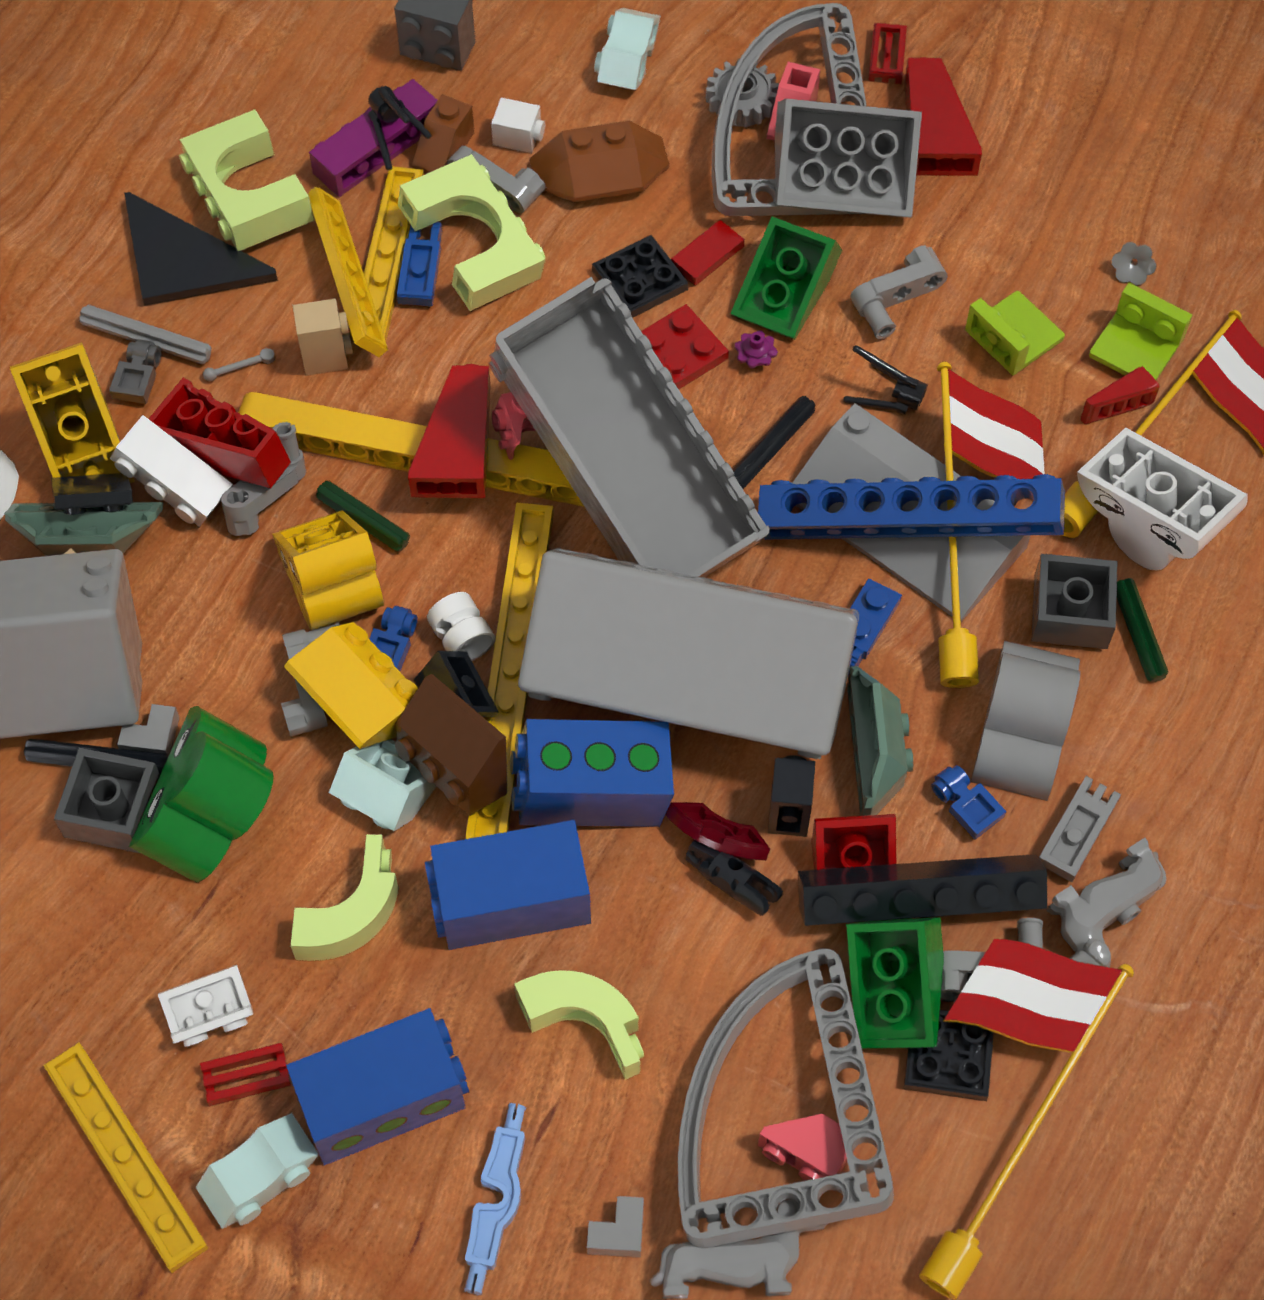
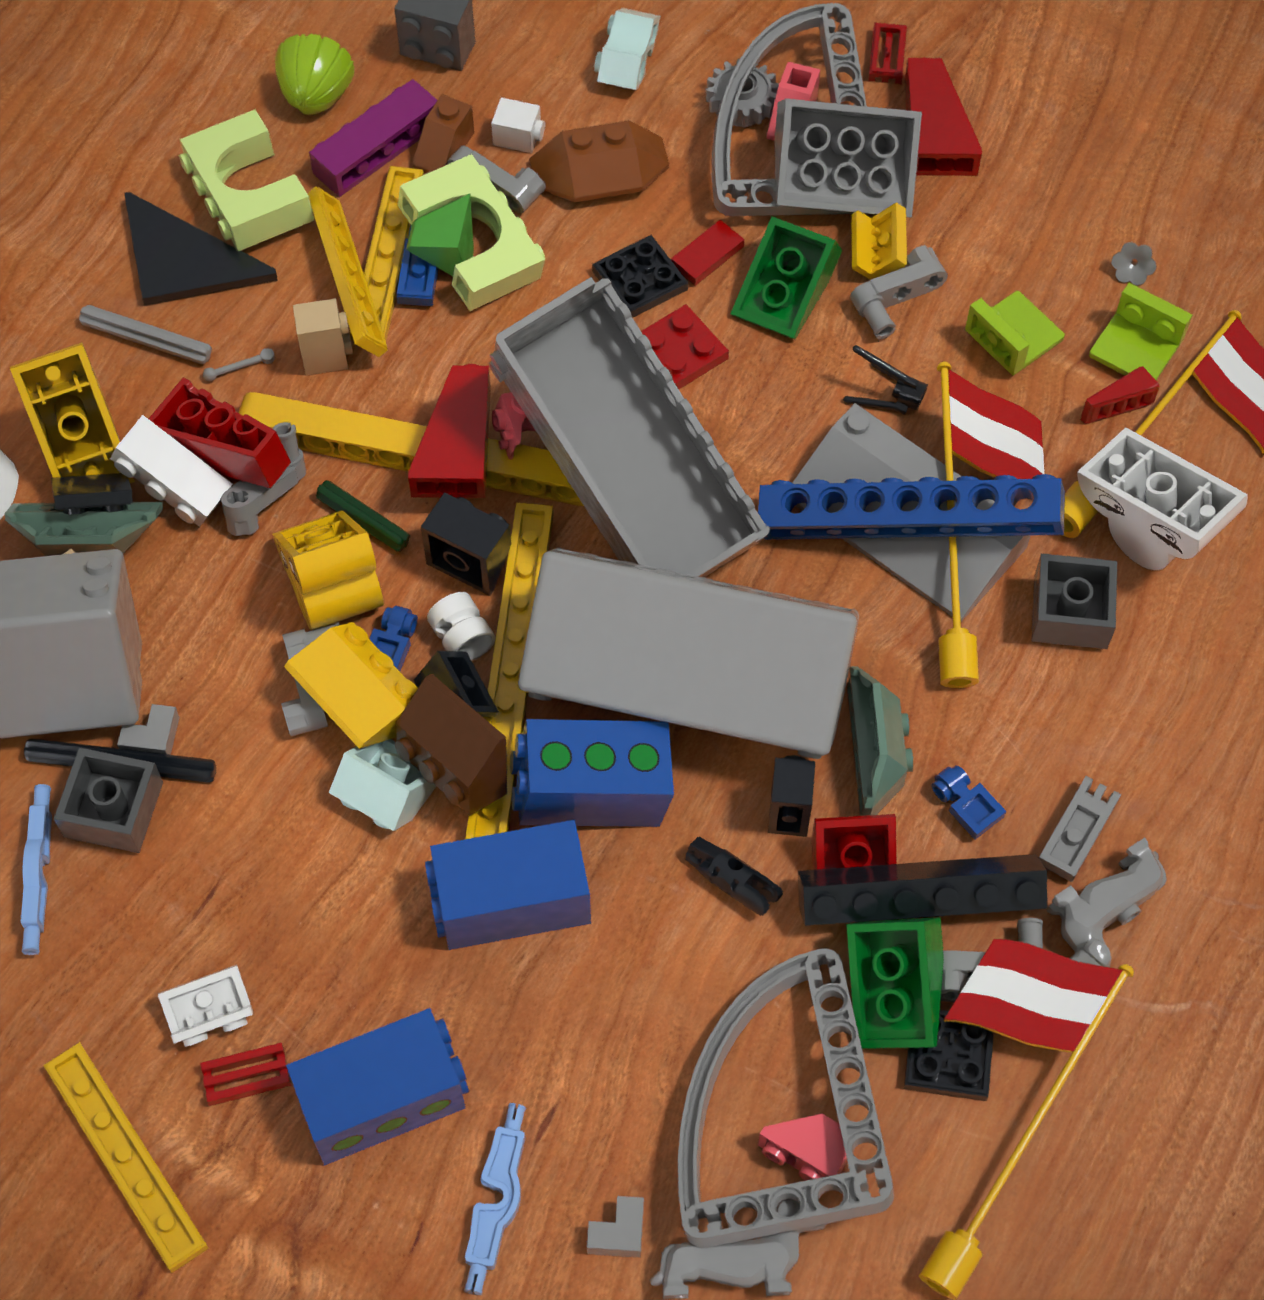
(34, 858): none -> light blue piece
(136, 376): flat silver plate -> none
(204, 796): green brick -> none
(257, 1171): light aqua brick -> none
(312, 72): none -> lime hair
(353, 923): yellowish green arch -> none
(388, 109): black plant -> none
(444, 235): none -> bright green slope
(466, 542): none -> black slope
(583, 998): yellowish green arch -> none
(717, 832): dark red tile -> none
(756, 349): magenta plant -> none
(773, 440): black axle -> none
(875, 608): blue hinge -> none
(879, 241): none -> yellow bracket
(1027, 720): light grey brick -> none
(1141, 630): dark green axle -> none

